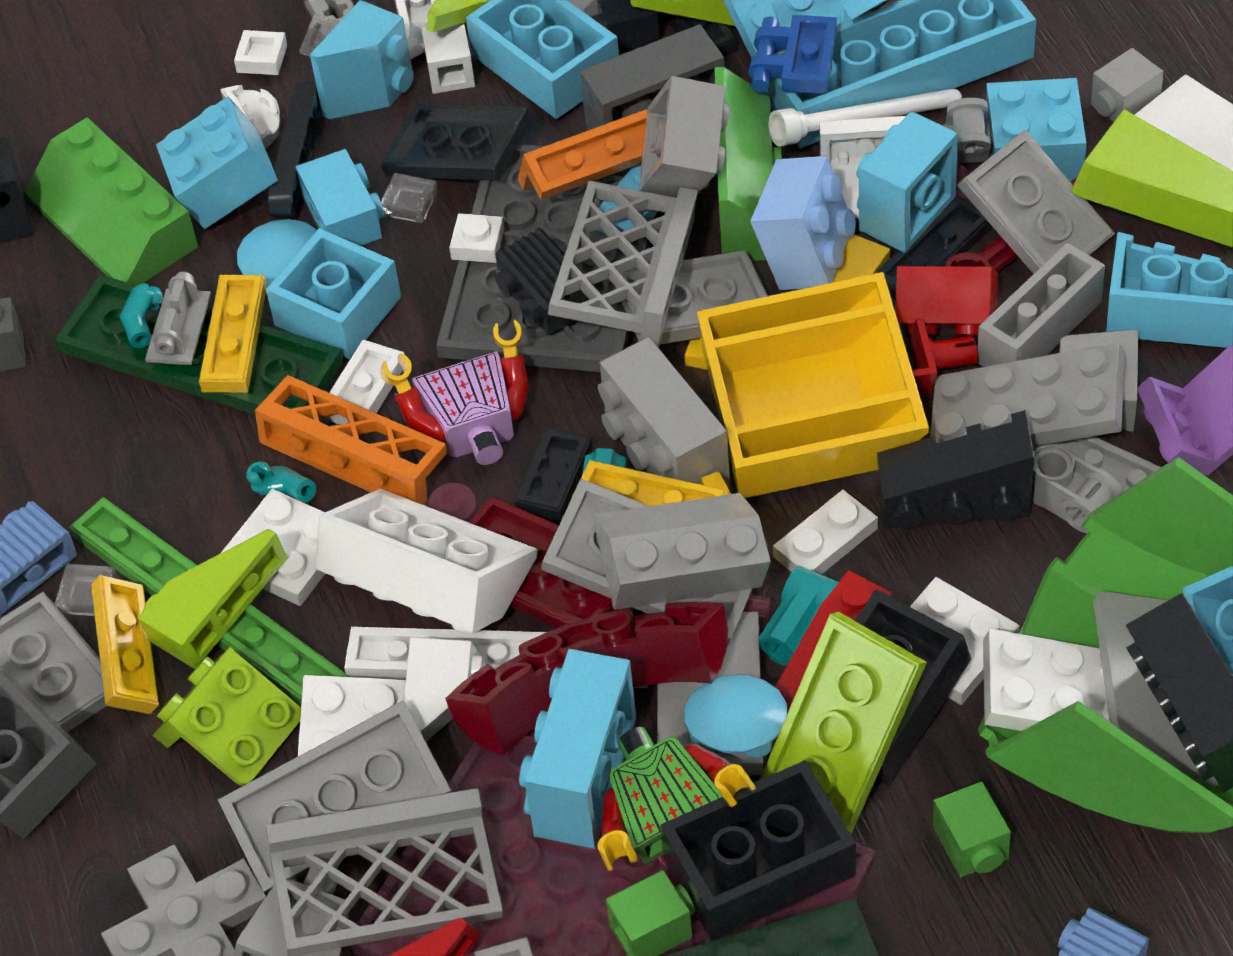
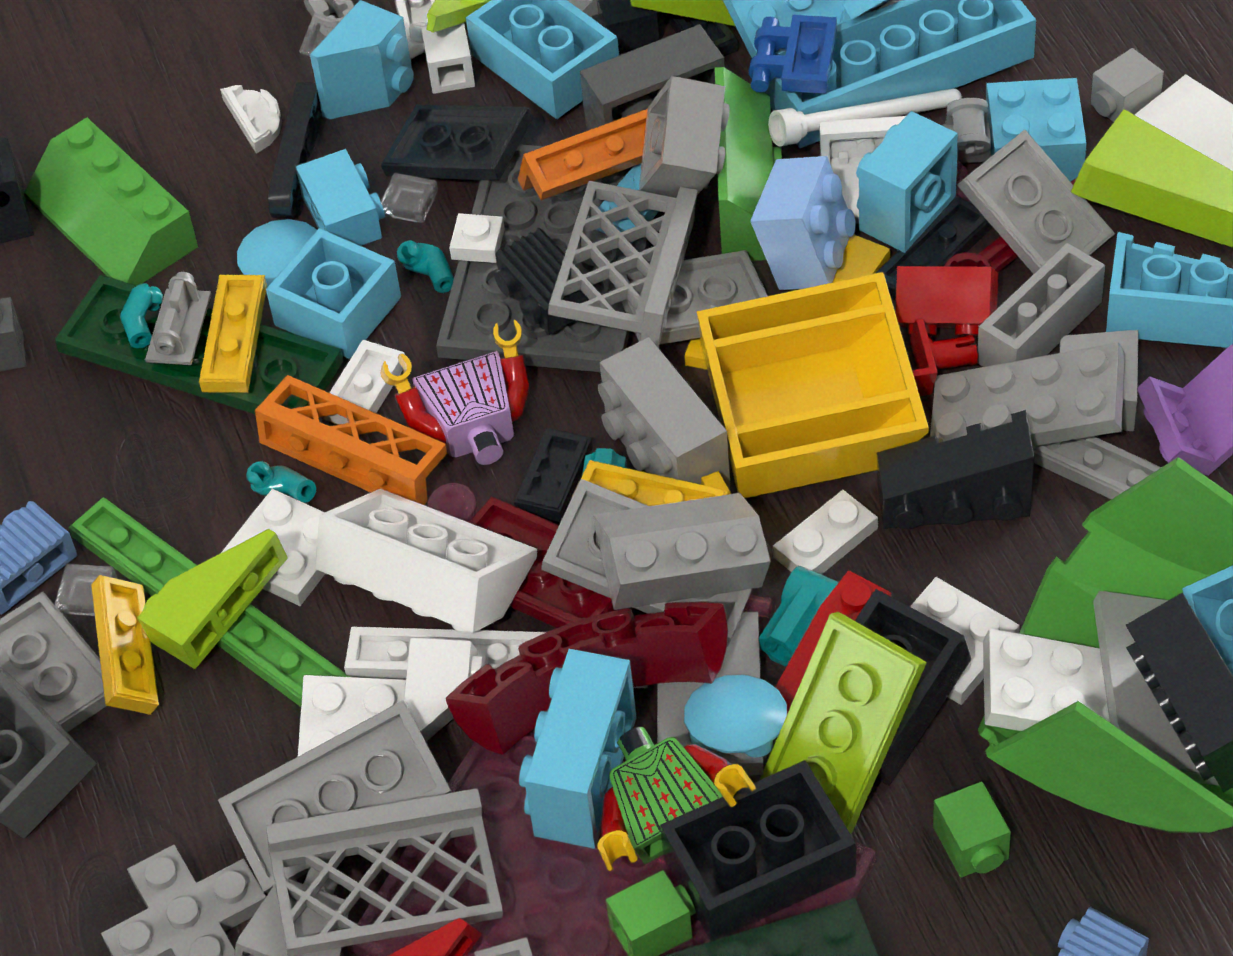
(216, 162): medium azure brick -> none
(230, 716): lime bracket -> none
(260, 52): white plate -> none
(428, 261): none -> teal arm
(1074, 485): light grey piece -> none

